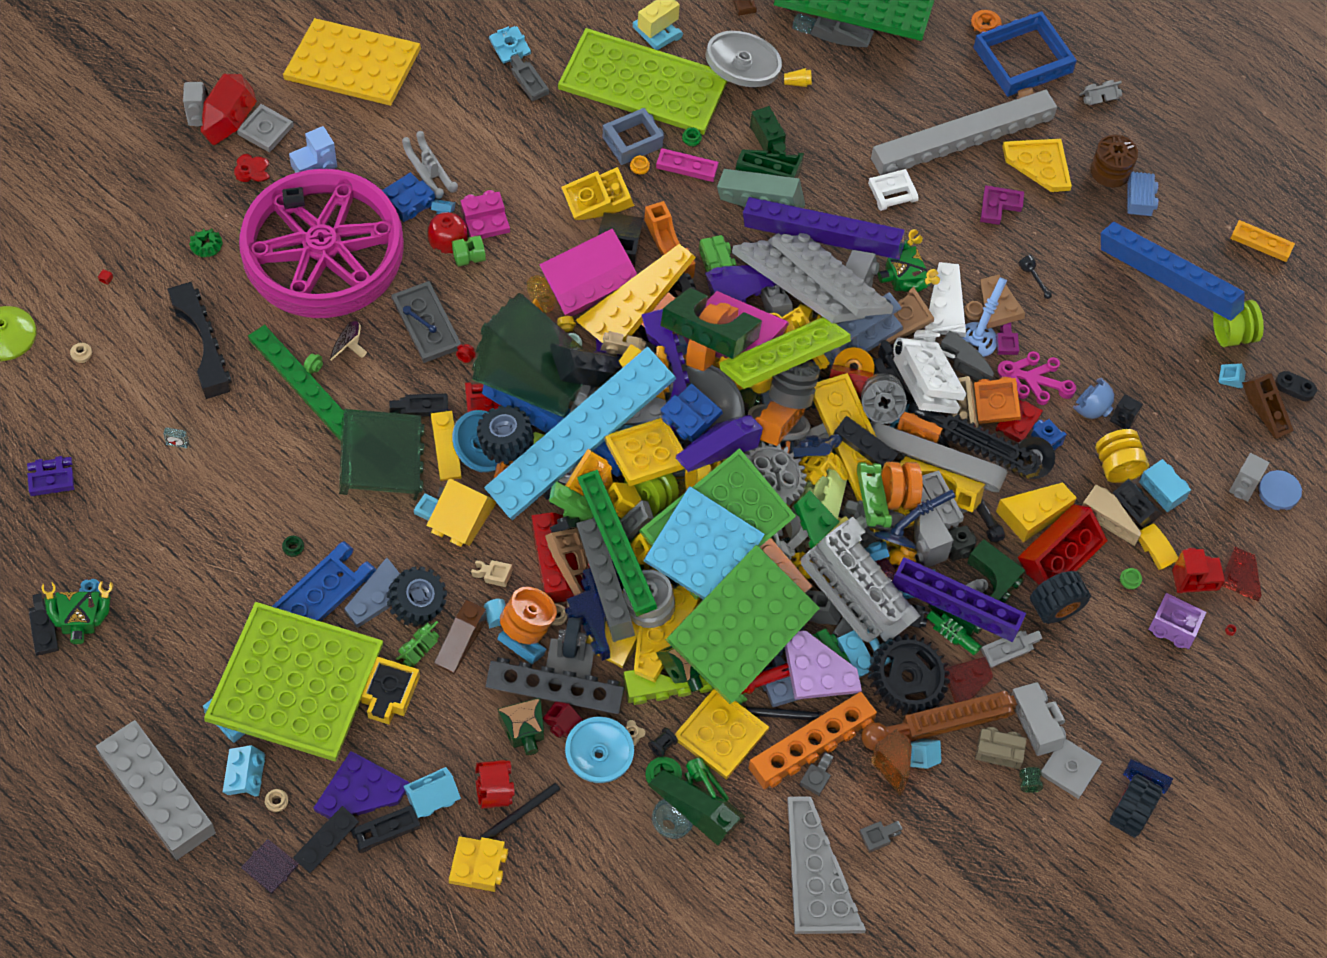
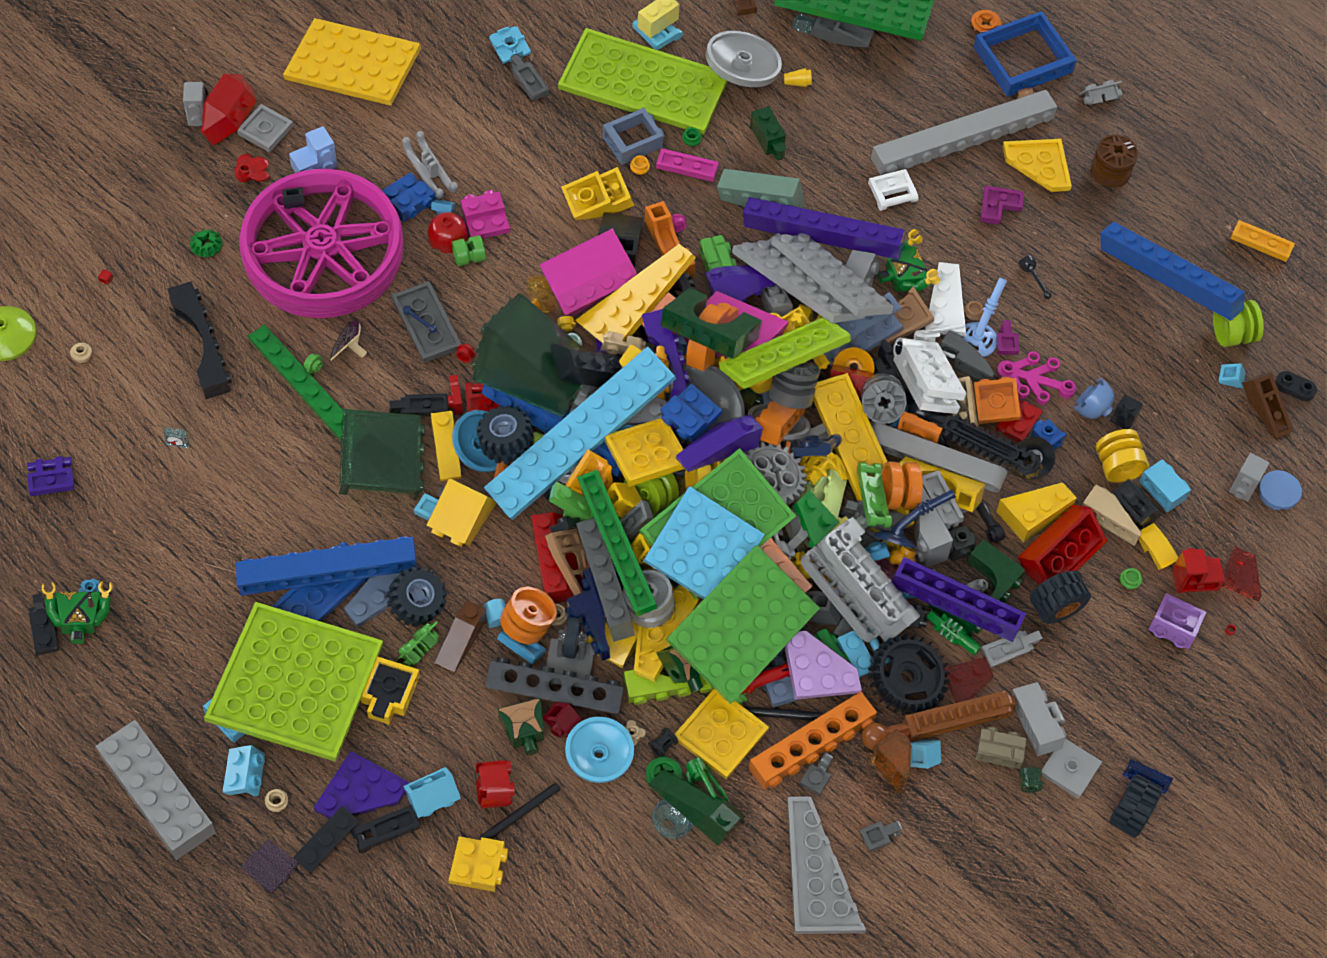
(290, 541): dark green plate -> none
(325, 565): none -> blue brick
(454, 399): none -> red plate
(495, 573): tan plate -> none
(679, 222): none -> dark pink plate
(773, 164): dark green wedge -> none
(865, 442): black plate -> none
(1008, 307): medium nougat wing -> none
(1142, 194): medium blue brick -> none

